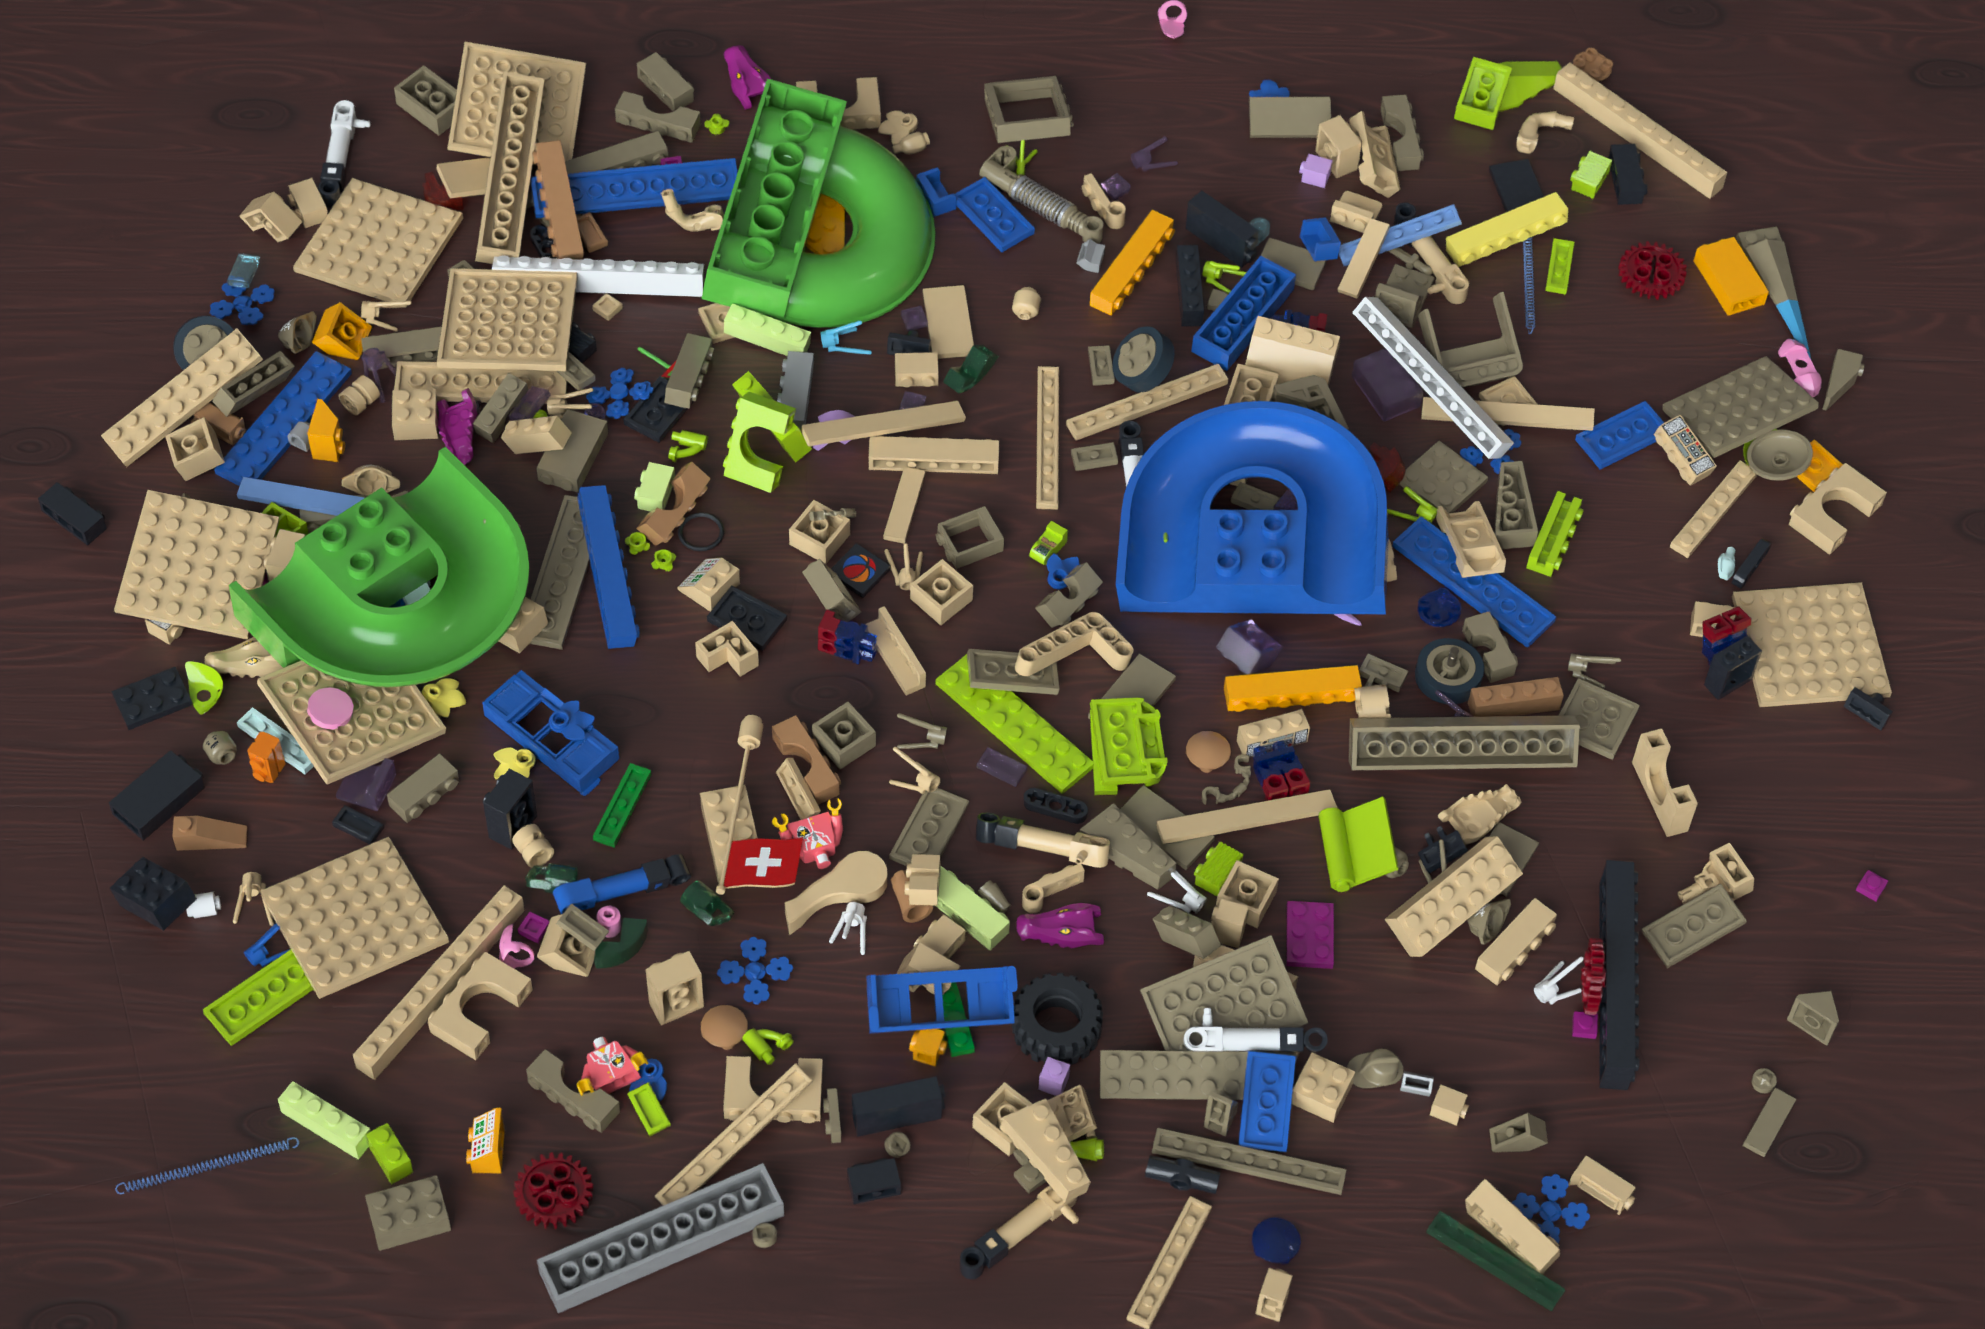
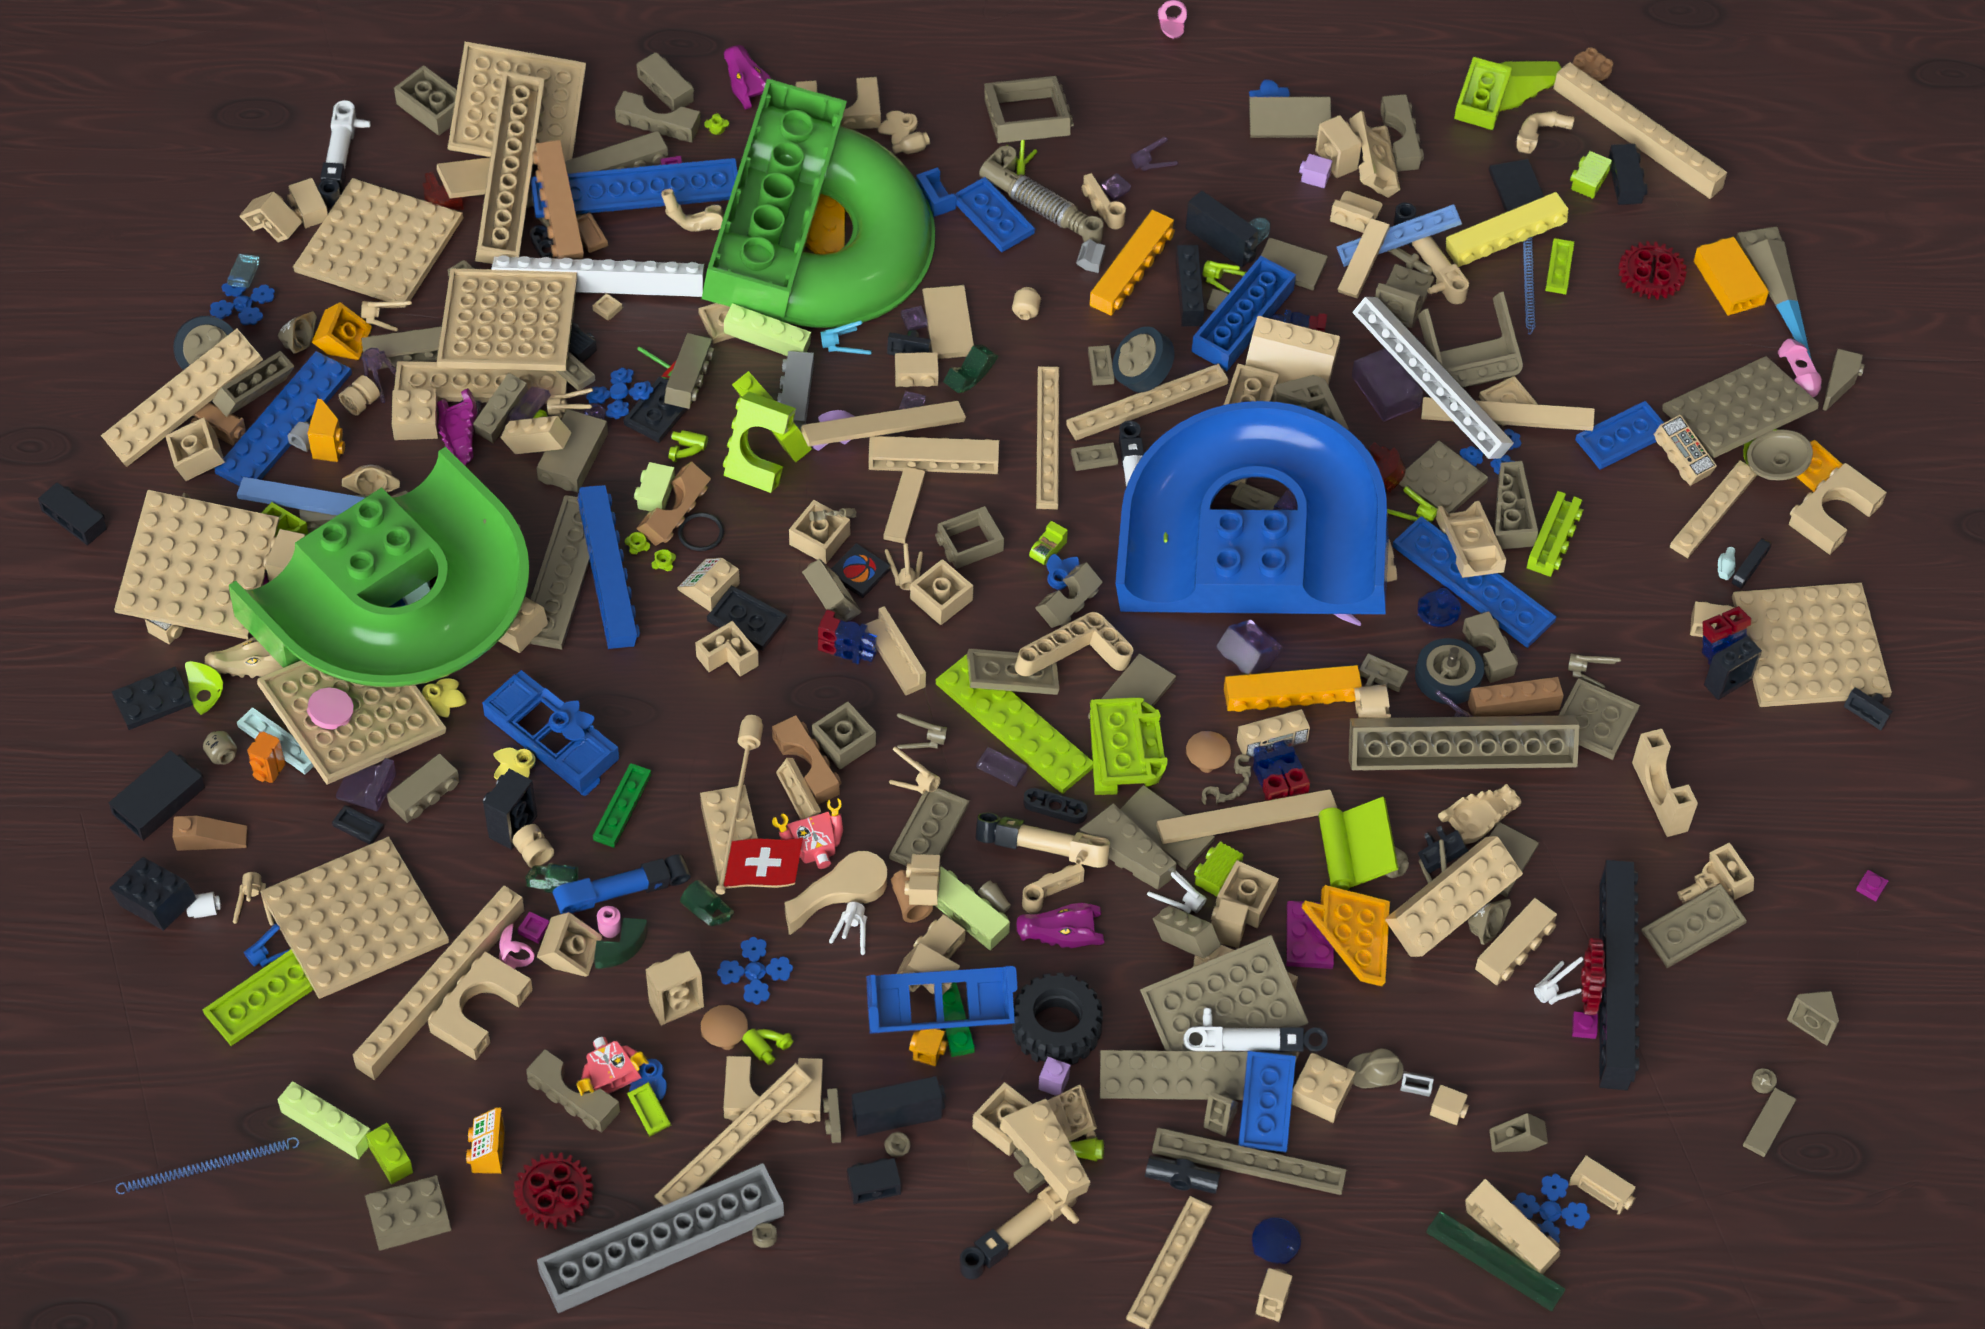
(582, 927): dark tan tile -> none
(1320, 239): blue panel -> none
(1355, 930): none -> light orange wing

